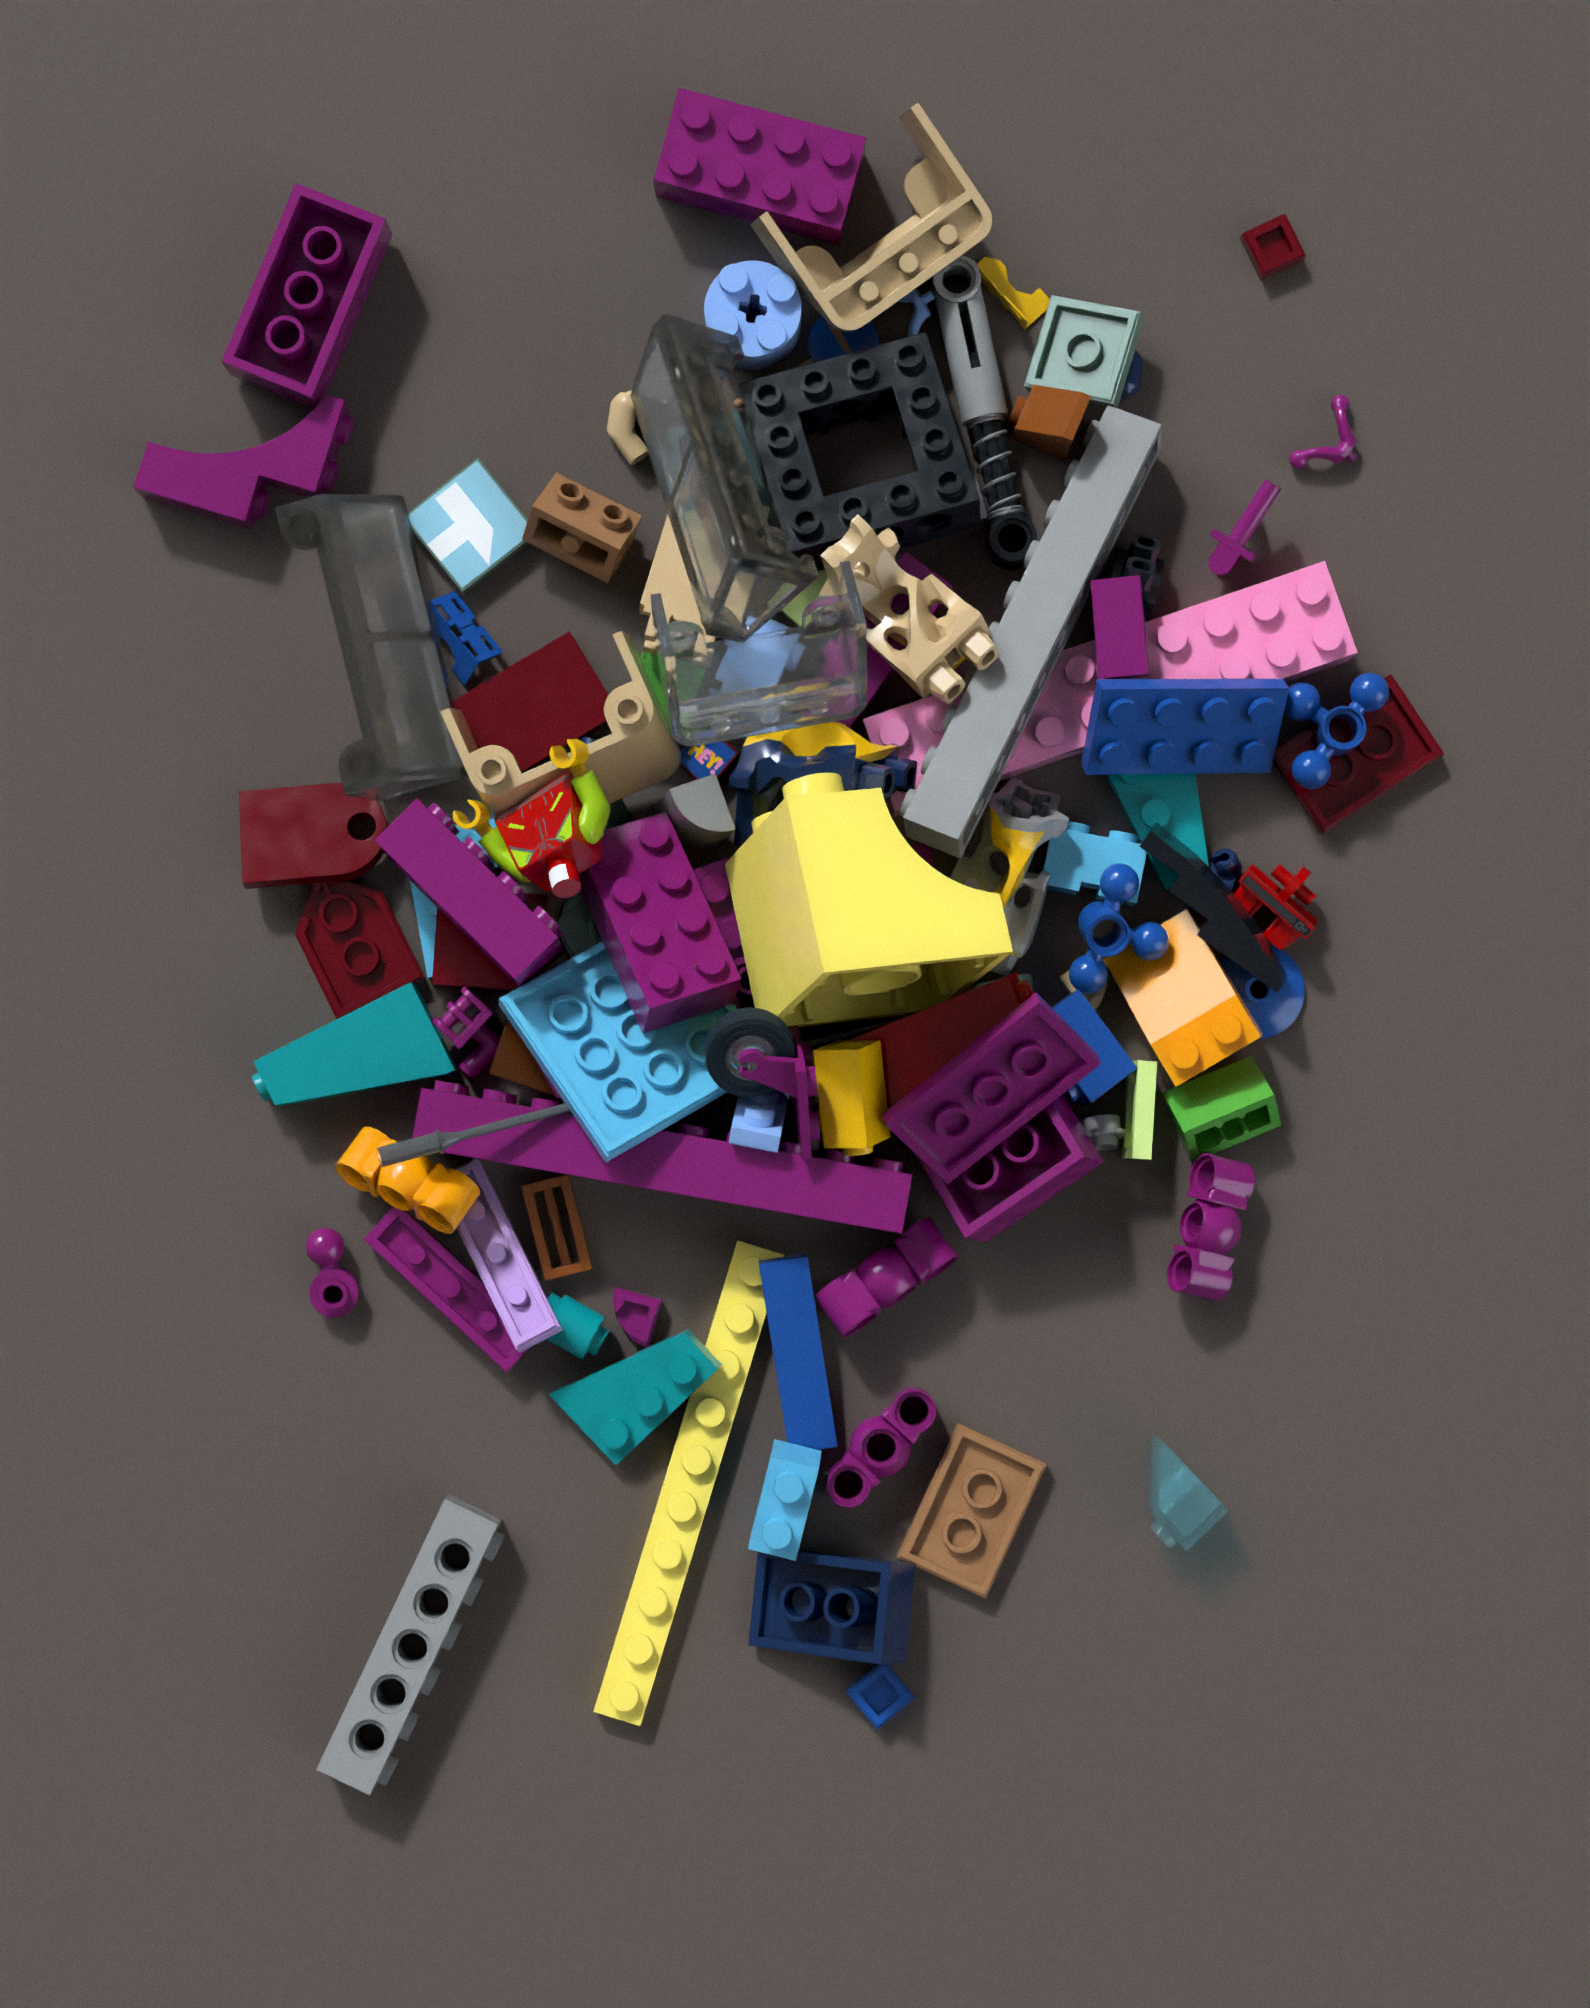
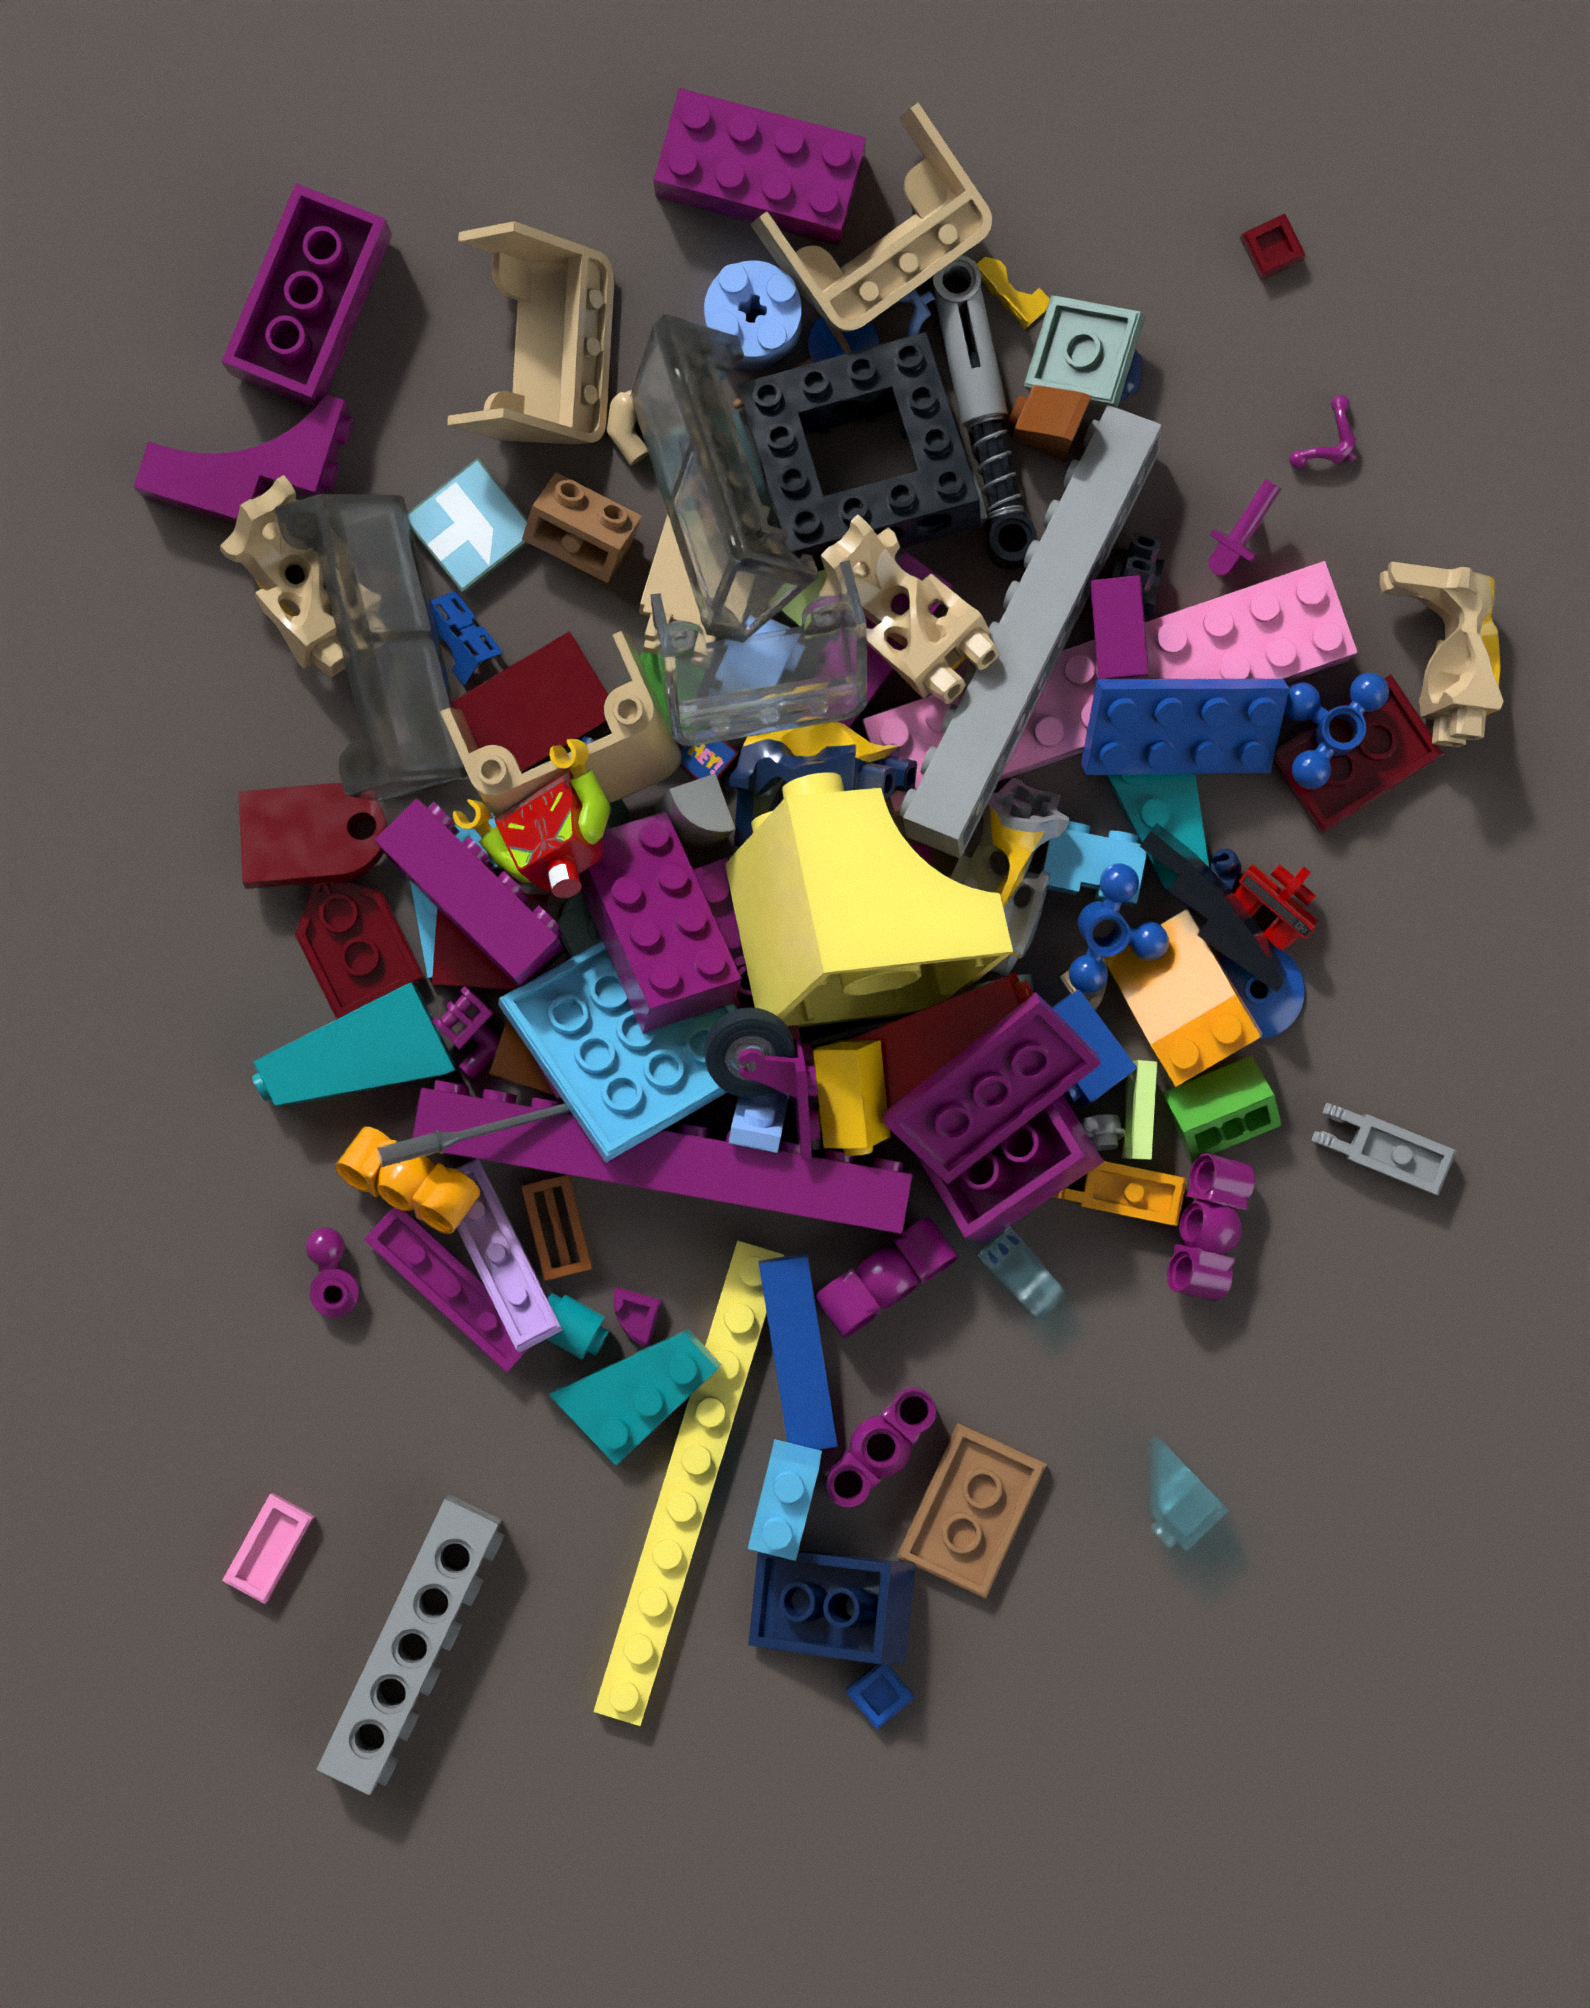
(268, 1548): none -> bright pink tile
(298, 610): none -> tan hips
(559, 338): none -> tan windscreen
(1022, 1273): none -> clear light blue leg
(1130, 1193): none -> light orange hinge
(1389, 1150): none -> light grey hinge
(1465, 668): none -> tan hips

